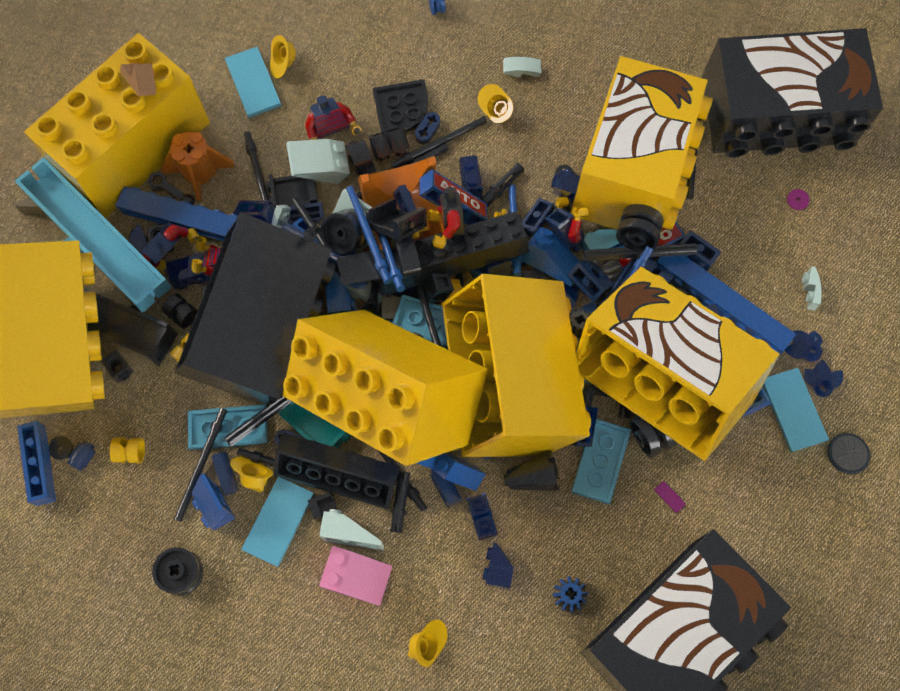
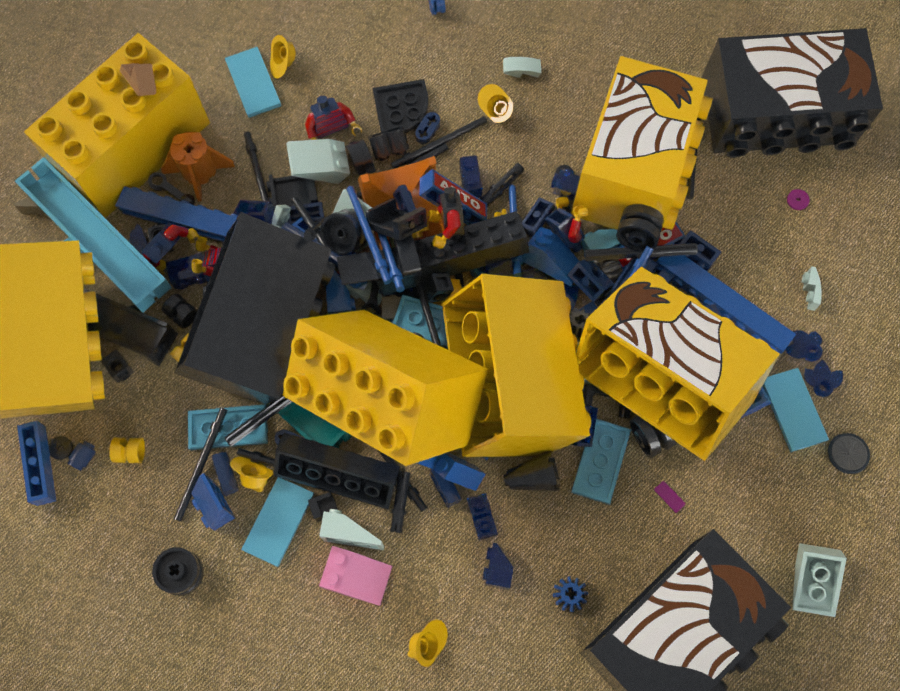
(818, 579): none -> light aqua slope

